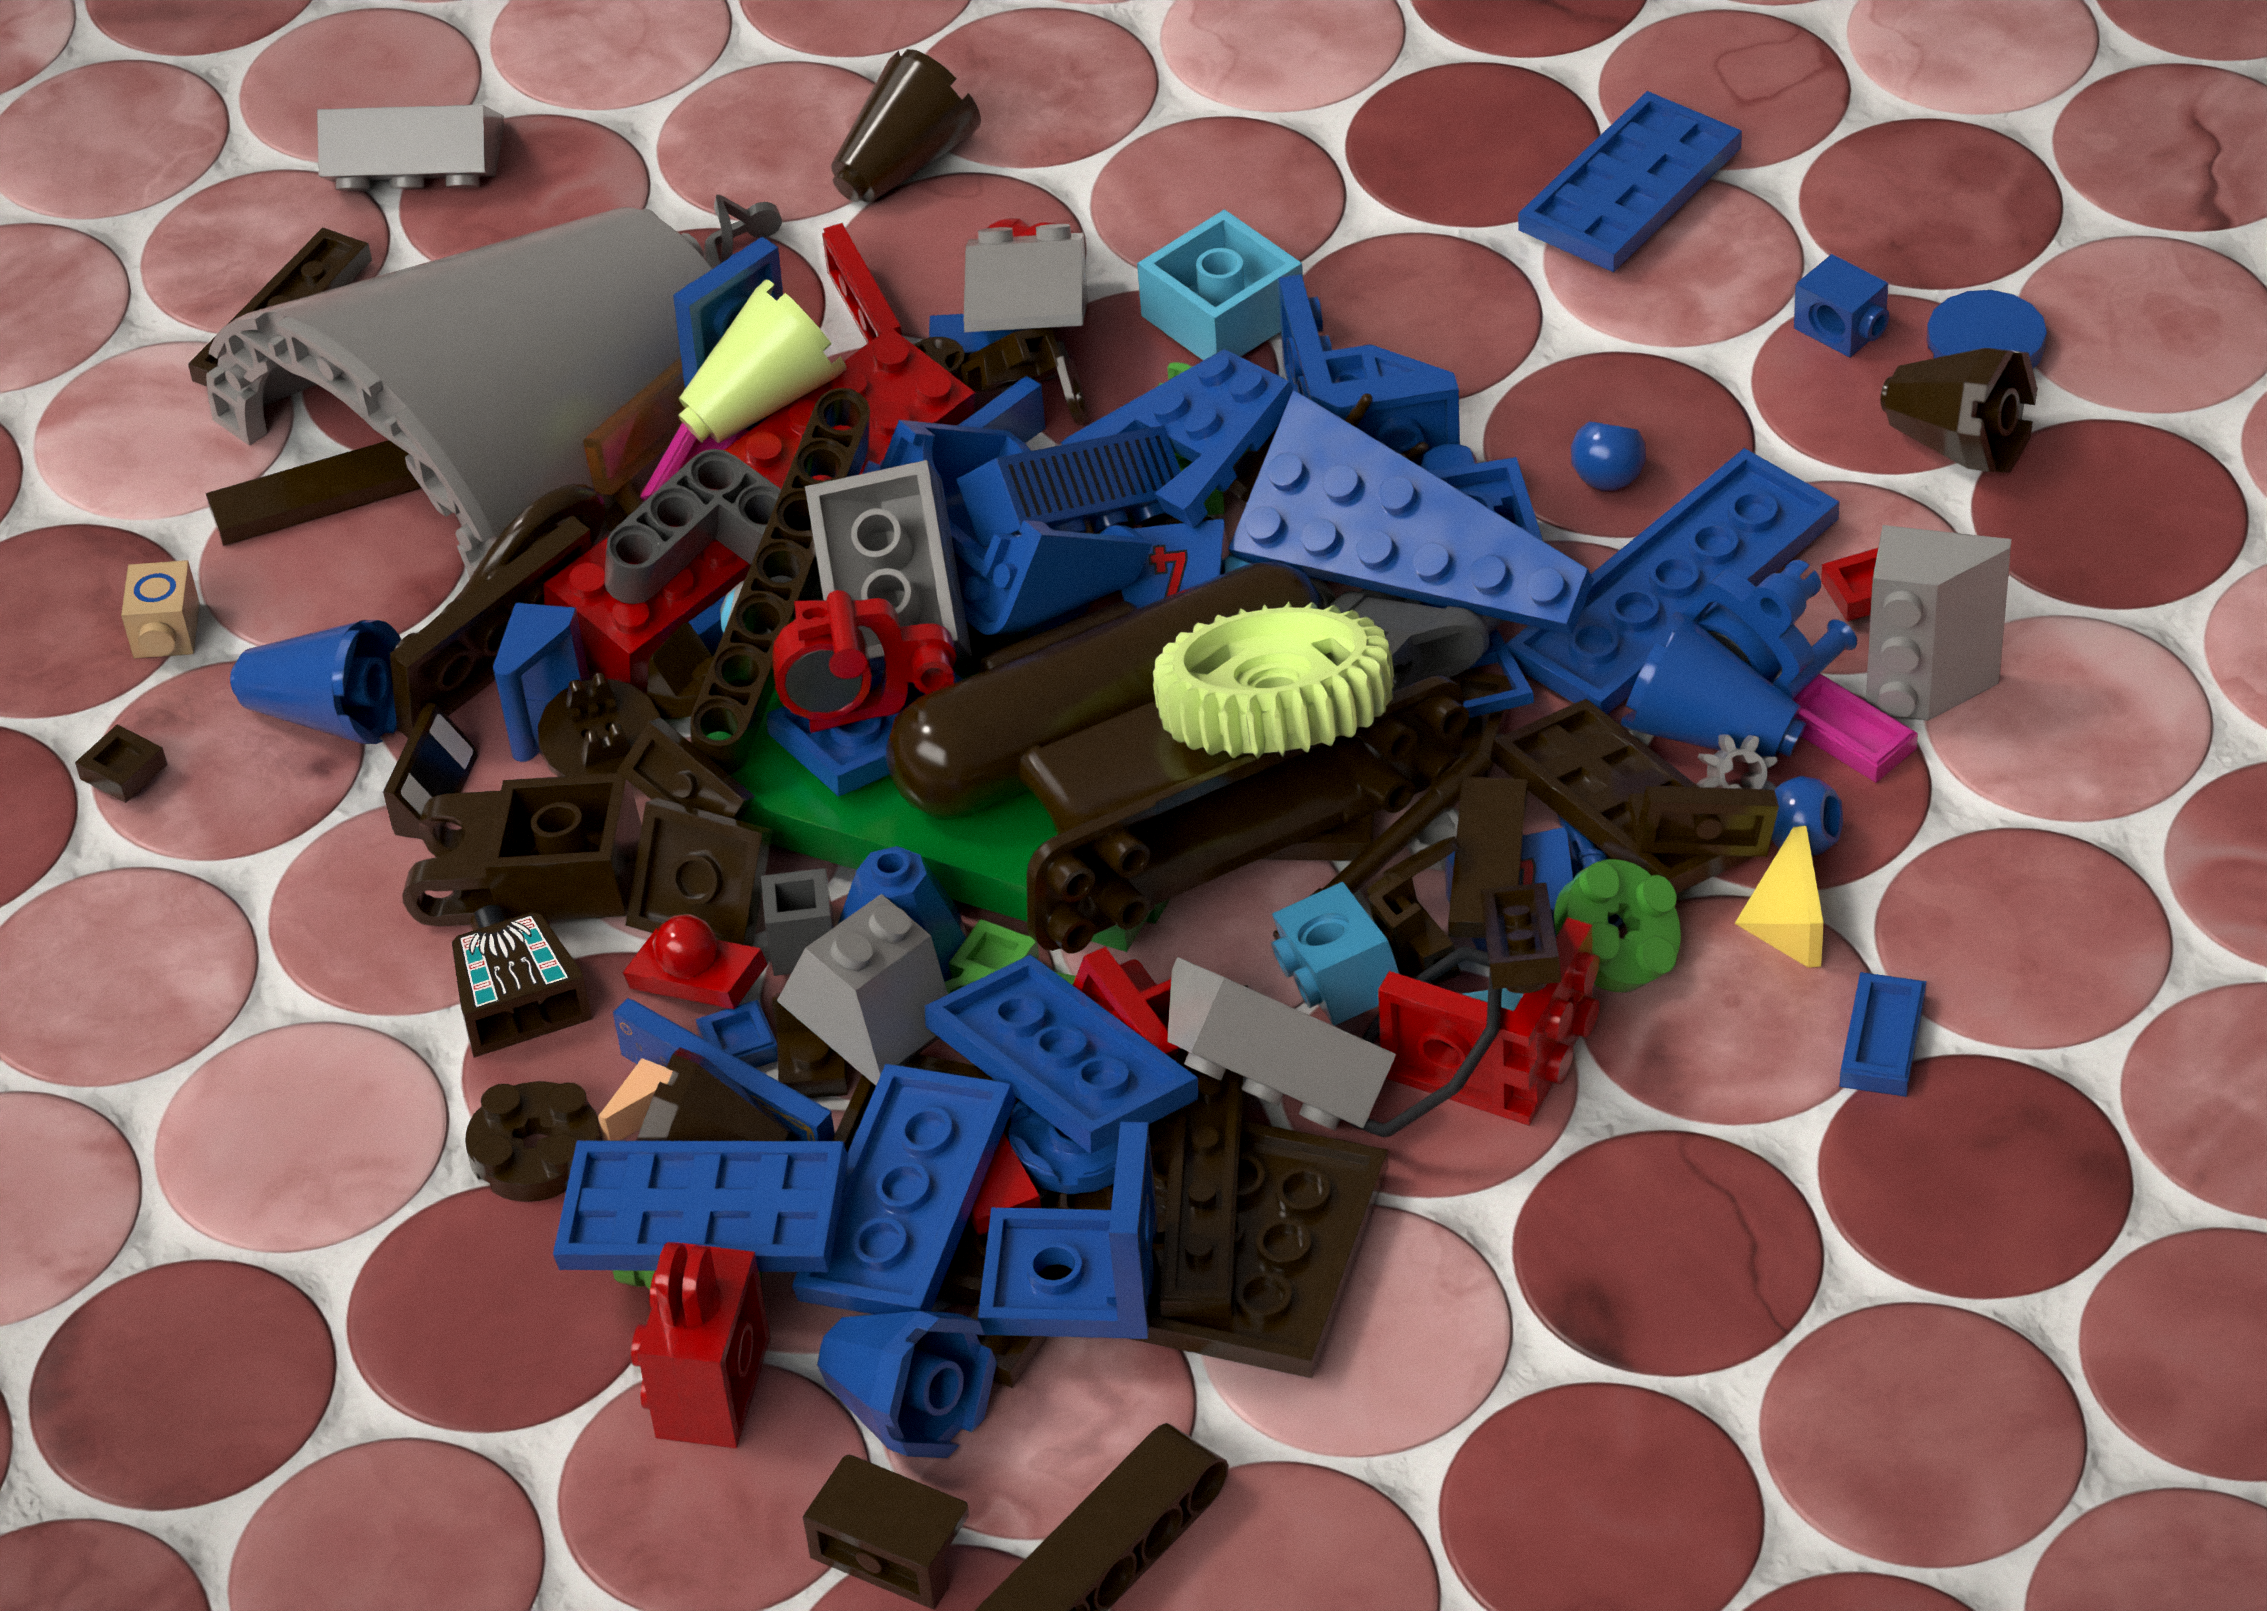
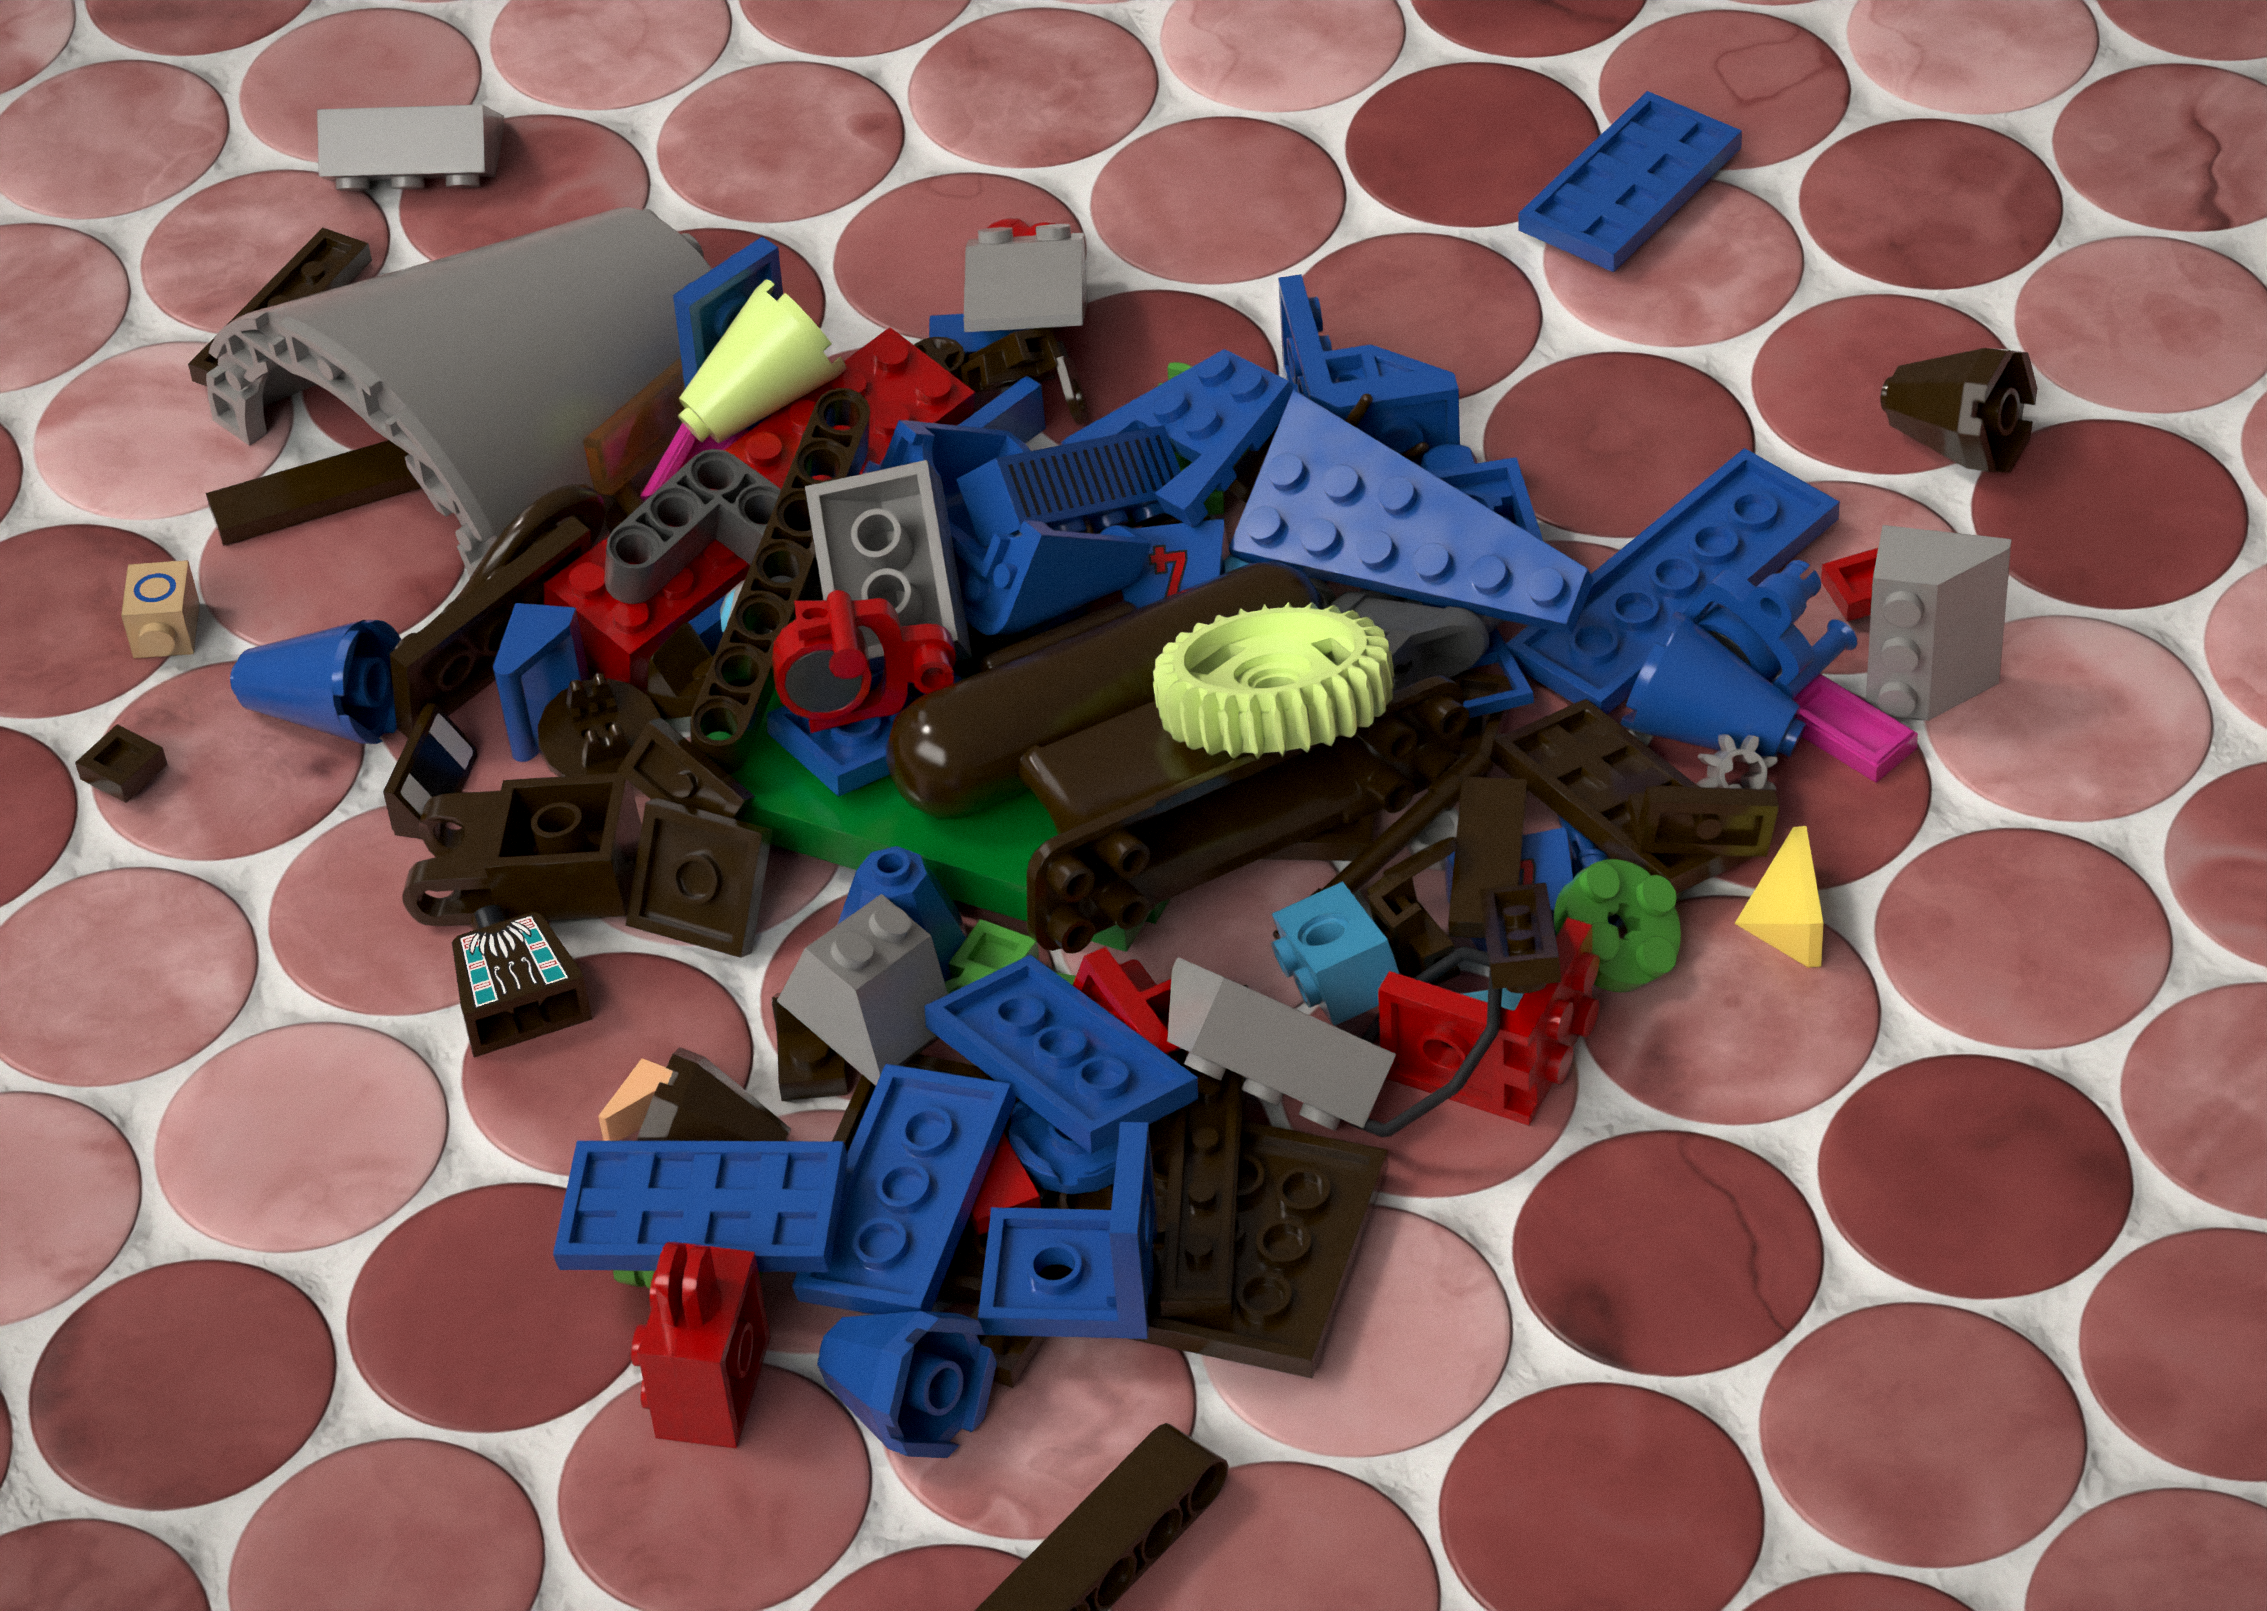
(522, 1110): dark brown plate -> none
(655, 1039): blue tile -> none
(692, 965): red tile -> none
(741, 1033): blue tile -> none
(758, 220): dark grey piece -> none
(795, 914): dark grey brick -> none
(856, 284): red tile -> none
(884, 1529): dark brown panel -> none
(902, 127): dark brown cone -> none
(1216, 287): medium azure brick -> none
(1608, 455): blue piece -> none
(1808, 804): blue piece -> none
(1841, 305): blue brick -> none
(1883, 1034): blue tile -> none
(1986, 321): blue tile -> none

